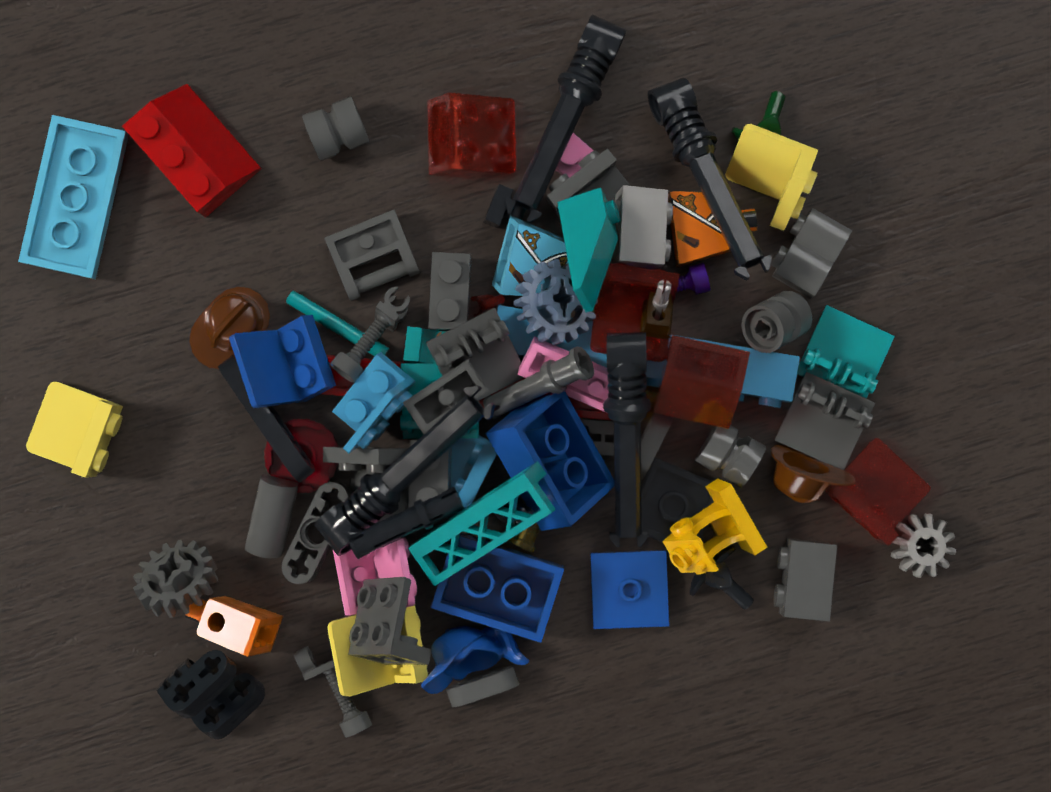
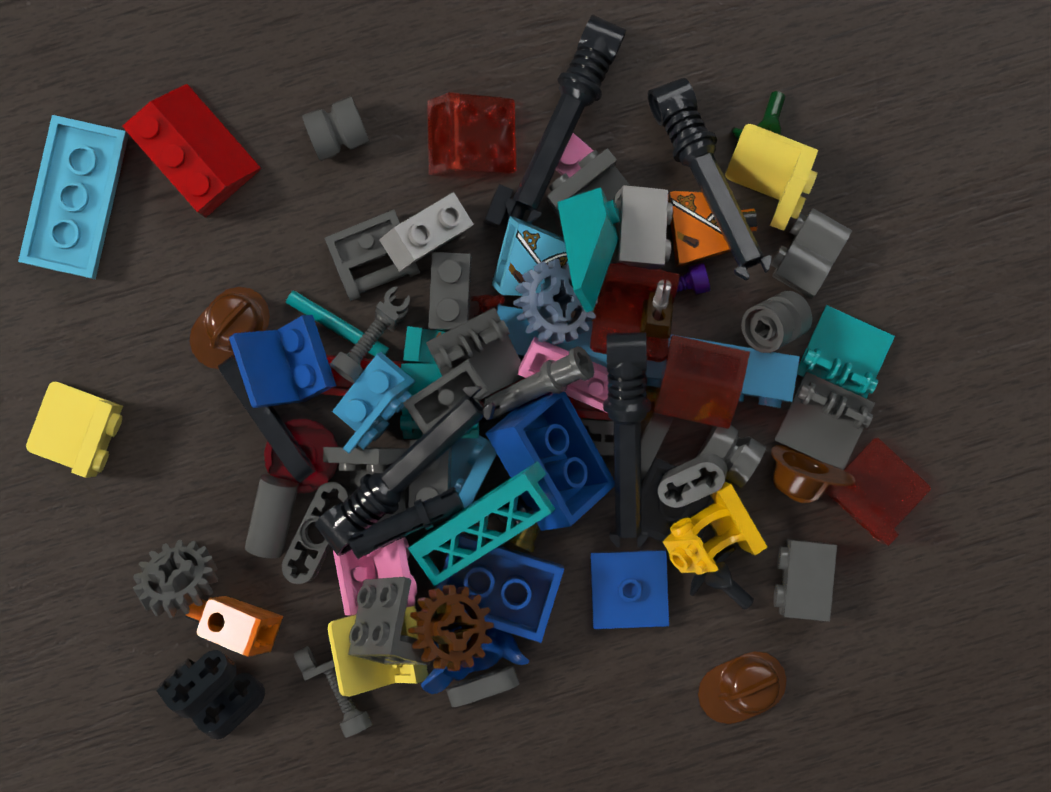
(426, 231): none -> light grey brick
(452, 645): none -> reddish brown gear
(696, 487): none -> dark grey beam
(742, 687): none -> reddish brown piece
(919, 560): light grey gear -> none

